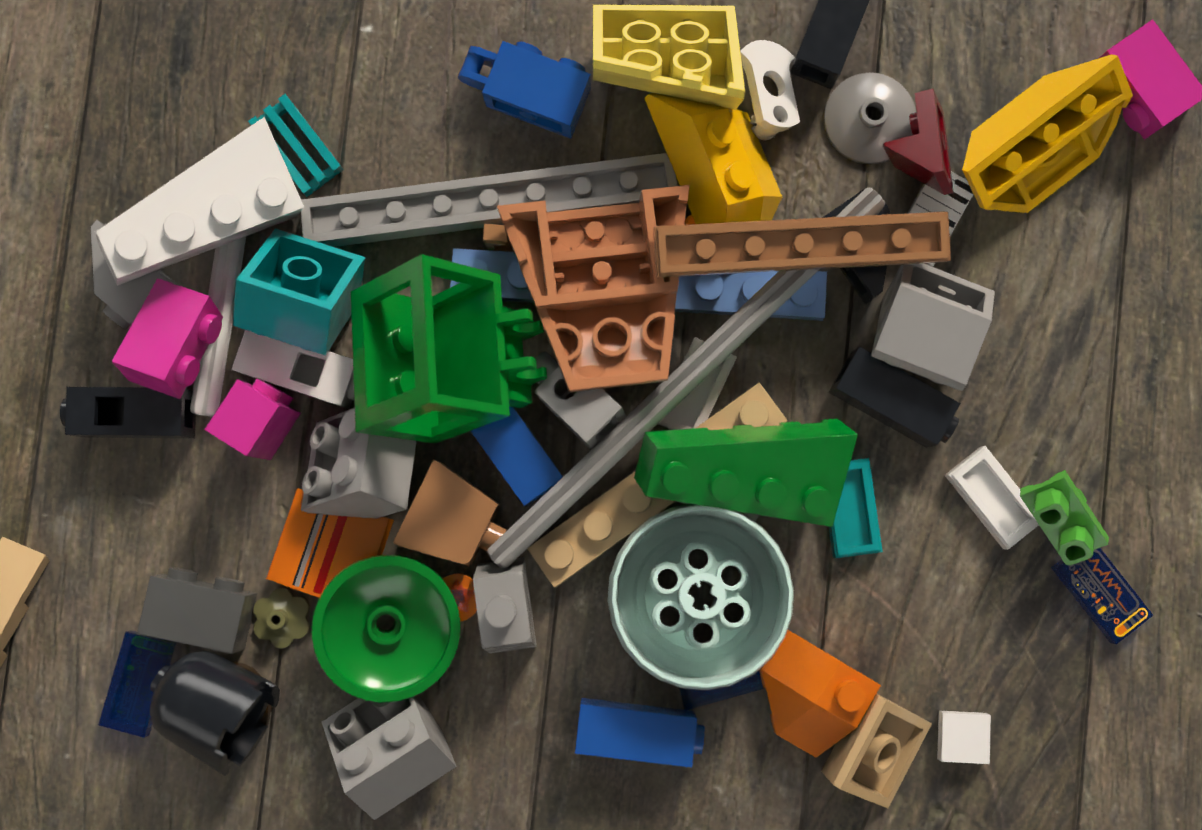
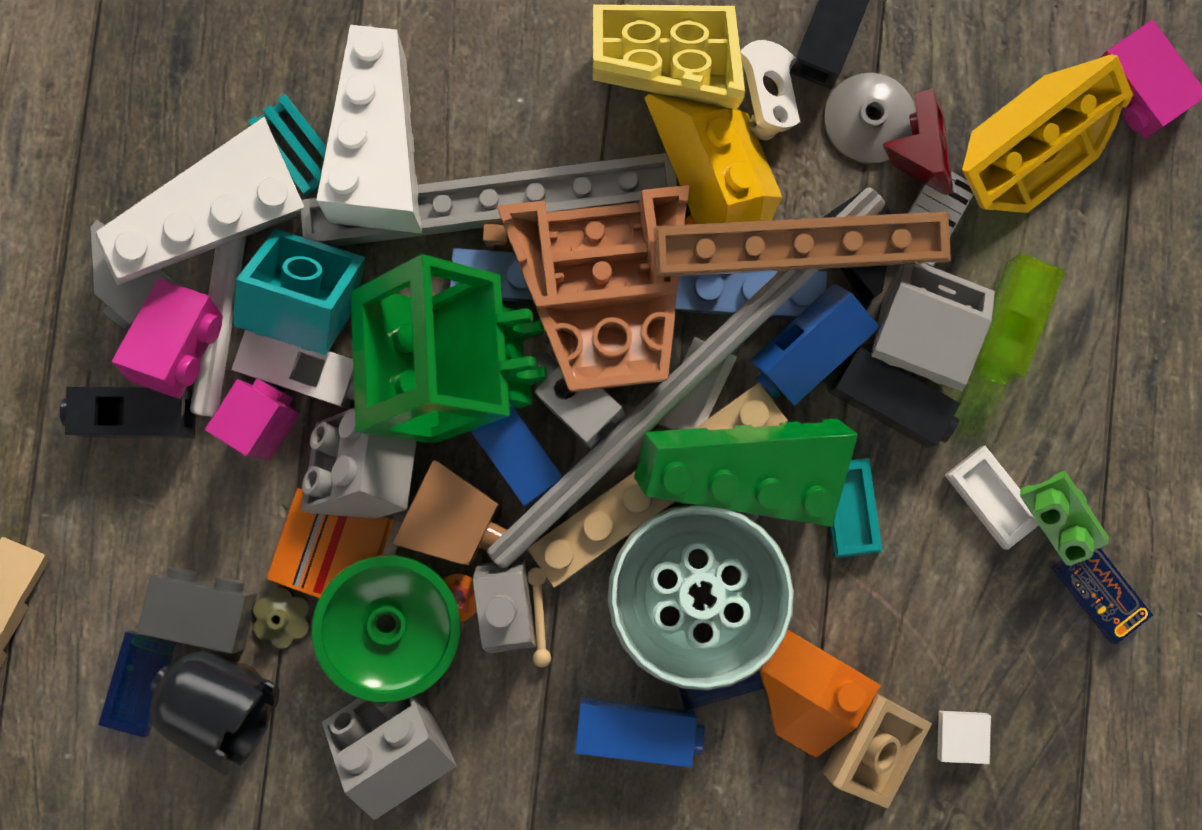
(370, 144): none -> white wedge
(530, 85): blue brick -> none
(541, 656): none -> tan hinge
(813, 344): none -> blue brick
(1018, 317): none -> clear neon green brick

